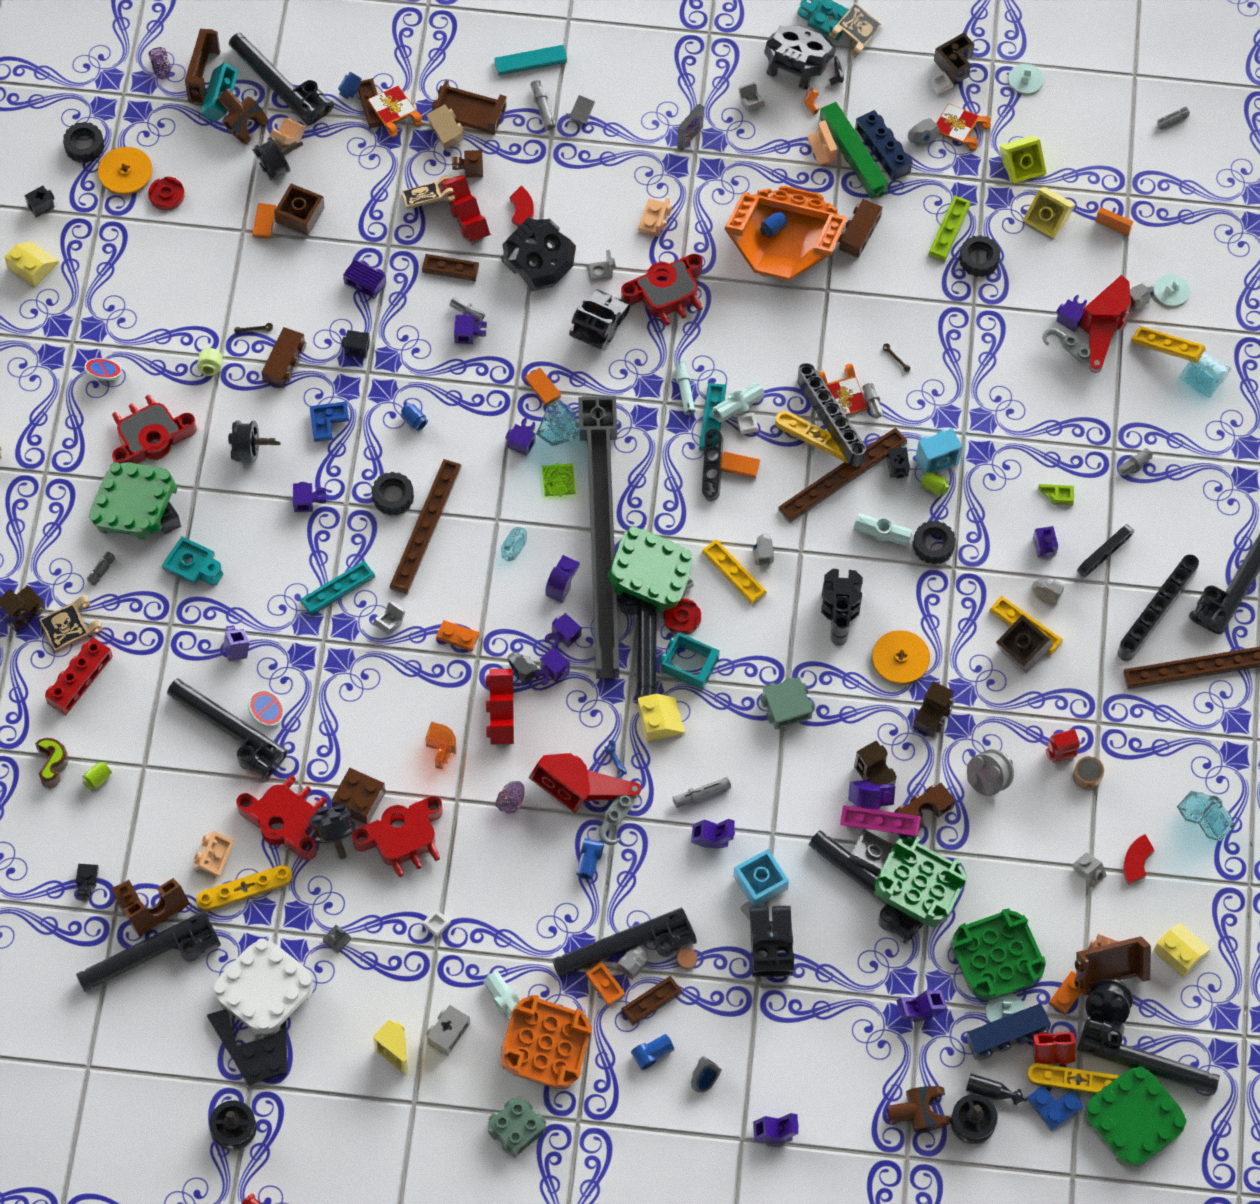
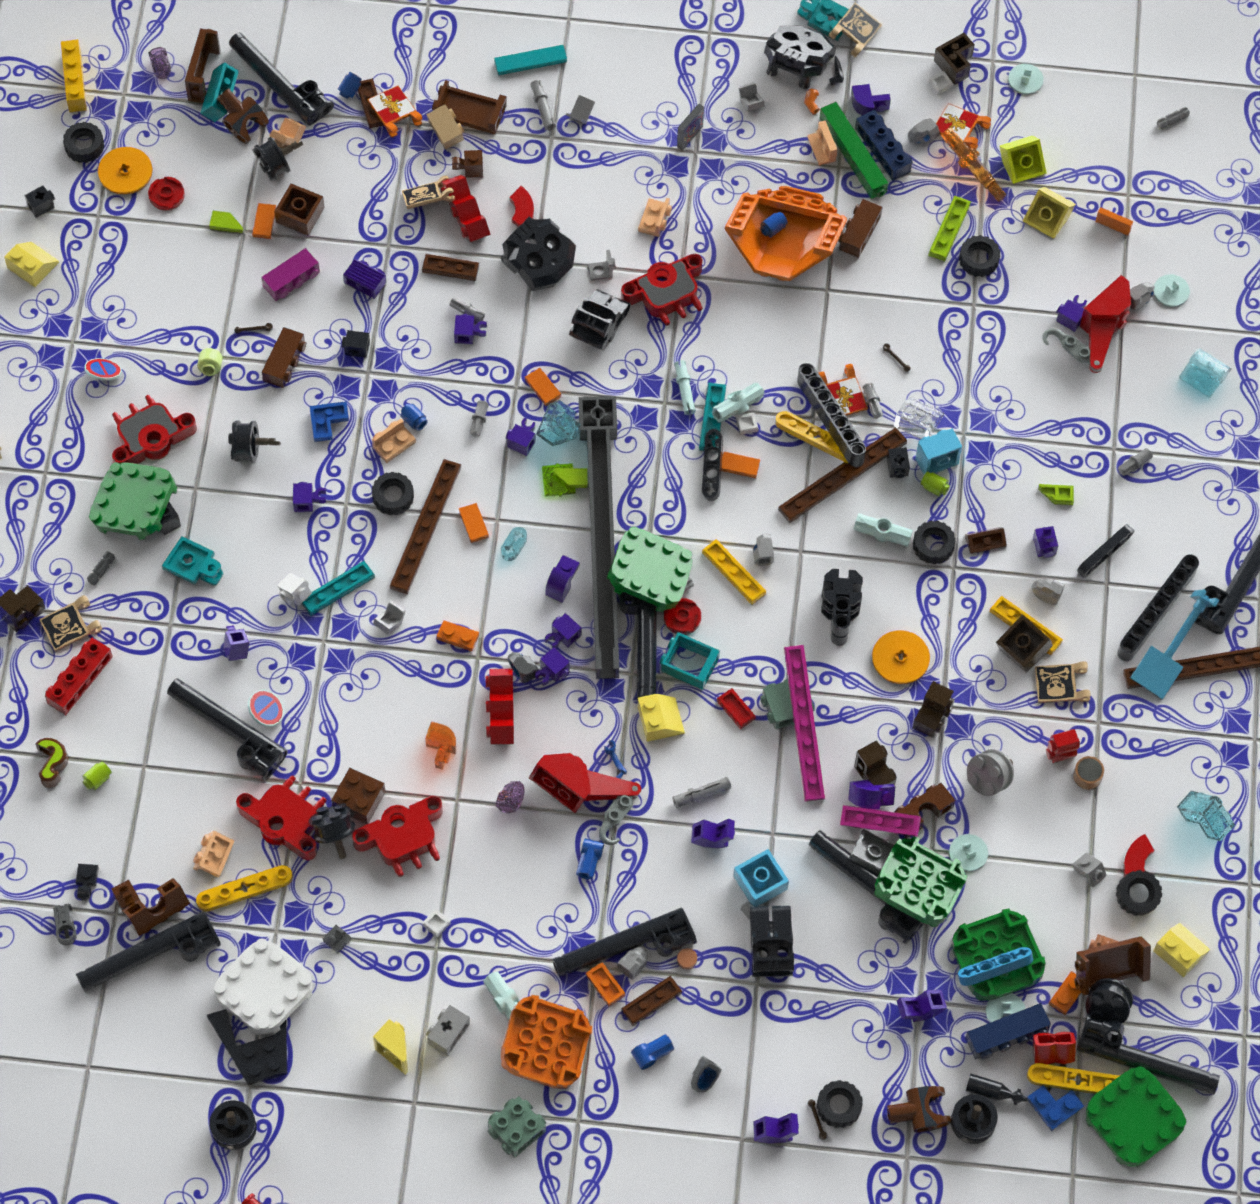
(64, 921): none -> dark grey piece
(73, 76): none -> yellow brick
(225, 222): none -> lime tile
(290, 274): none -> magenta brick
(294, 589): none -> white brick
(392, 440): none -> light nougat bracket
(473, 522): none -> orange tile
(479, 418): none -> light grey axle
(572, 476): none -> lime tile
(736, 708): none -> red tile
(804, 723): none -> dark pink tile
(822, 1135): none -> dark brown hinge
(839, 1088): none -> black tyre
(864, 102): none -> dark purple brick
(918, 418): none -> clear slope
(969, 159): none -> clear orange piece
(970, 851): none -> light aqua piece
(978, 973): none -> dark azure beam
(986, 540): none -> reddish brown slope
(1058, 683): none -> flag
(1151, 884): none -> black tyre
(1157, 669): none -> medium azure piece
(1168, 344): yellow tile -> none

